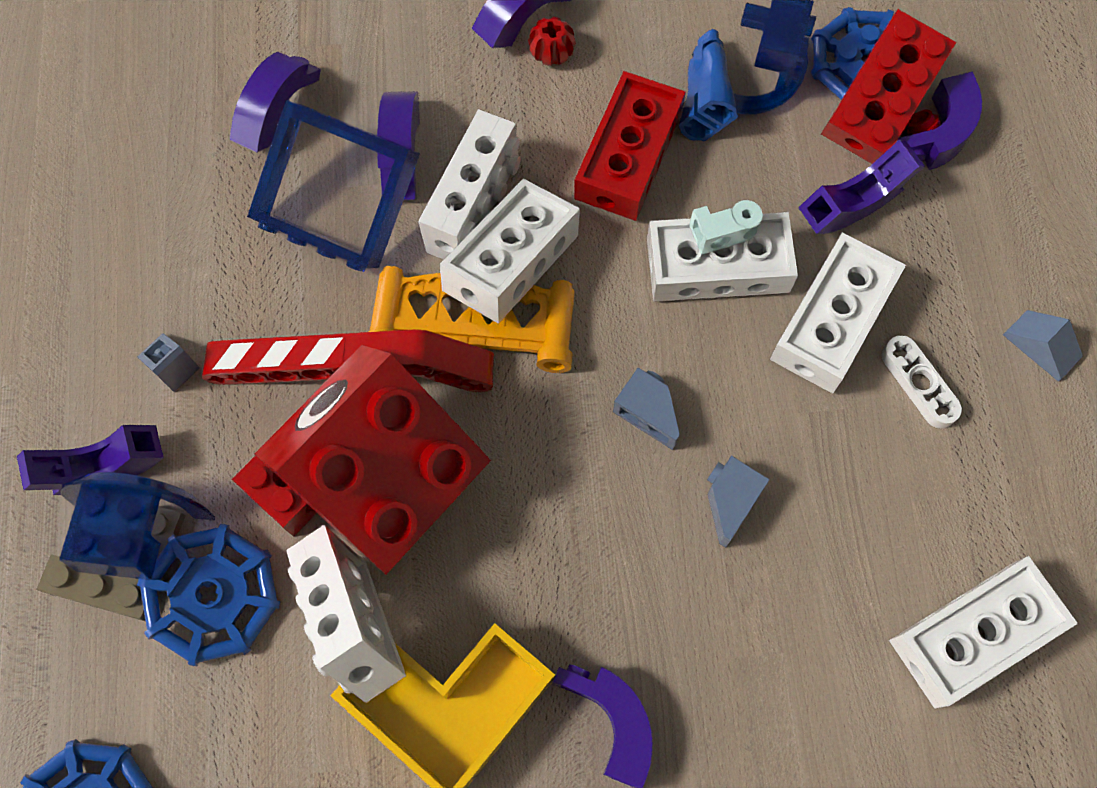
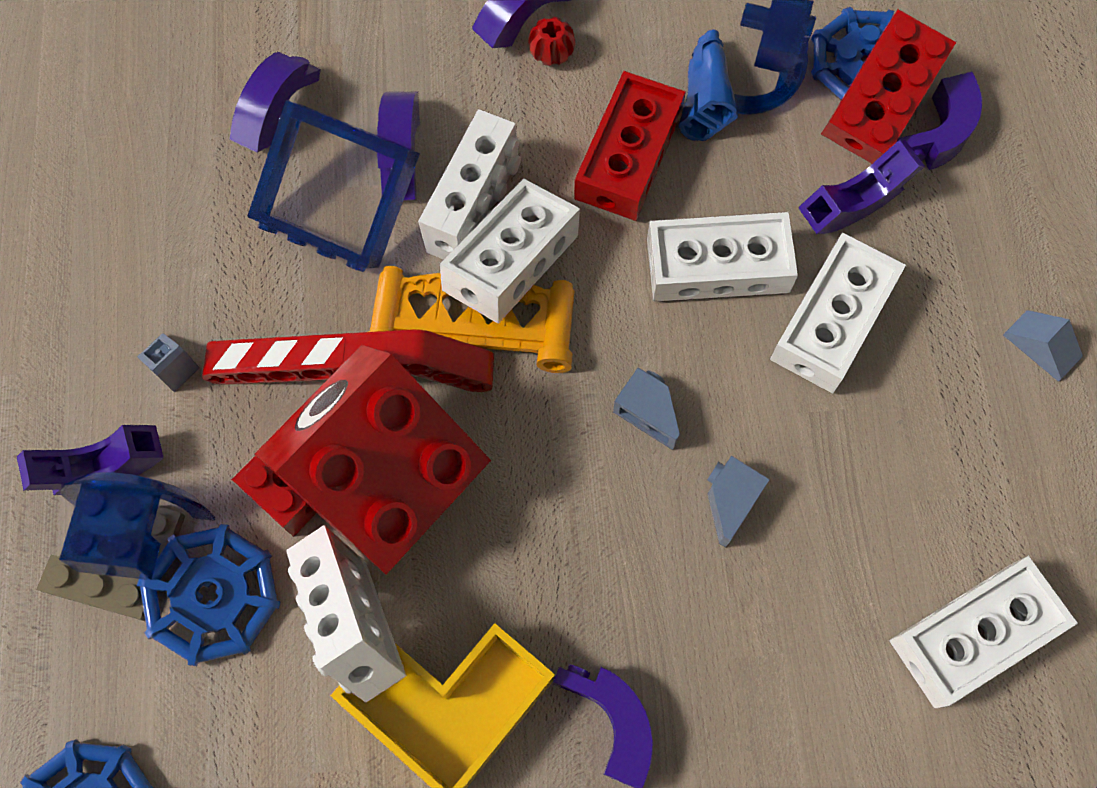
(726, 226): light aqua leg -> none
(922, 122): red plate -> none
(923, 366): white beam -> none

